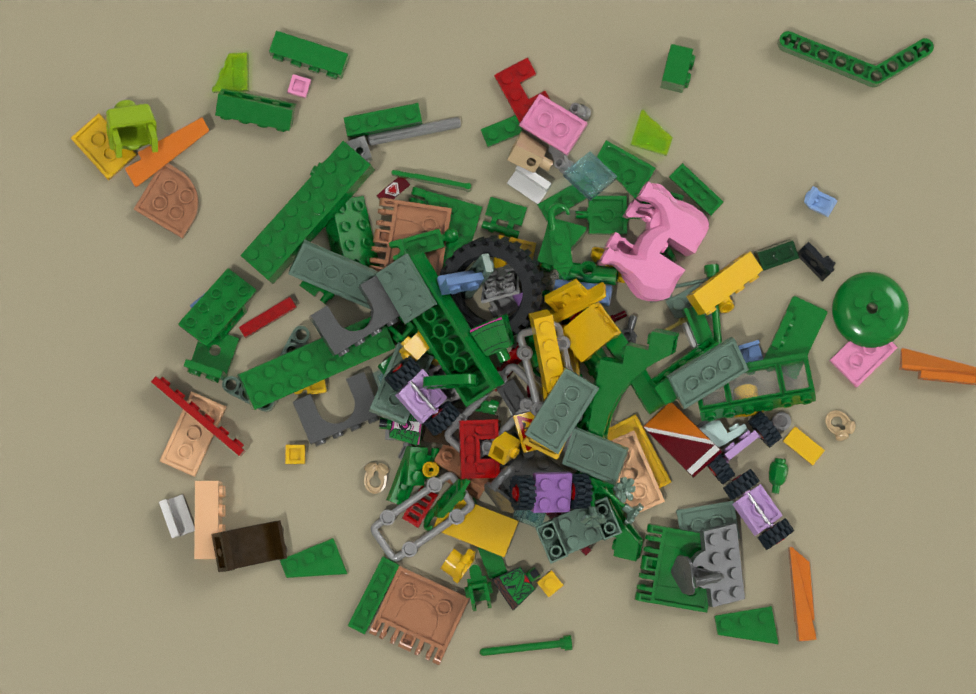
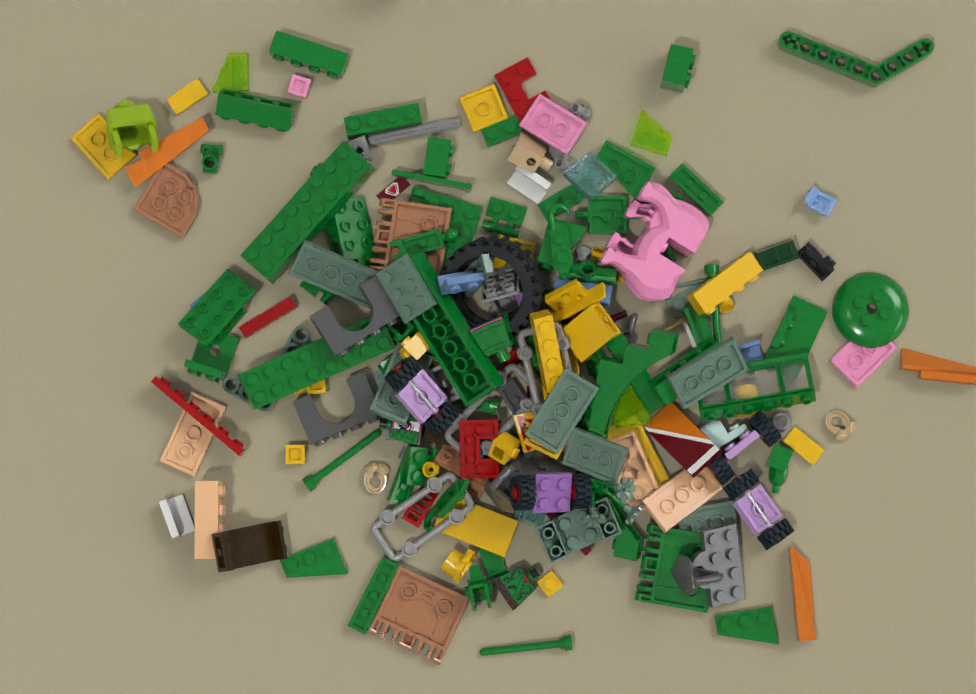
(187, 97): none -> yellow tile
(211, 153): none -> green plate
(312, 481): none -> green piece
(437, 157): none -> green brick
(449, 381): green beam -> none
(483, 108): none -> yellow tile
(582, 253): none -> light grey piece
(631, 411): none -> clear neon green wing
(681, 497): none -> light nougat tile
(779, 458): none -> green panel

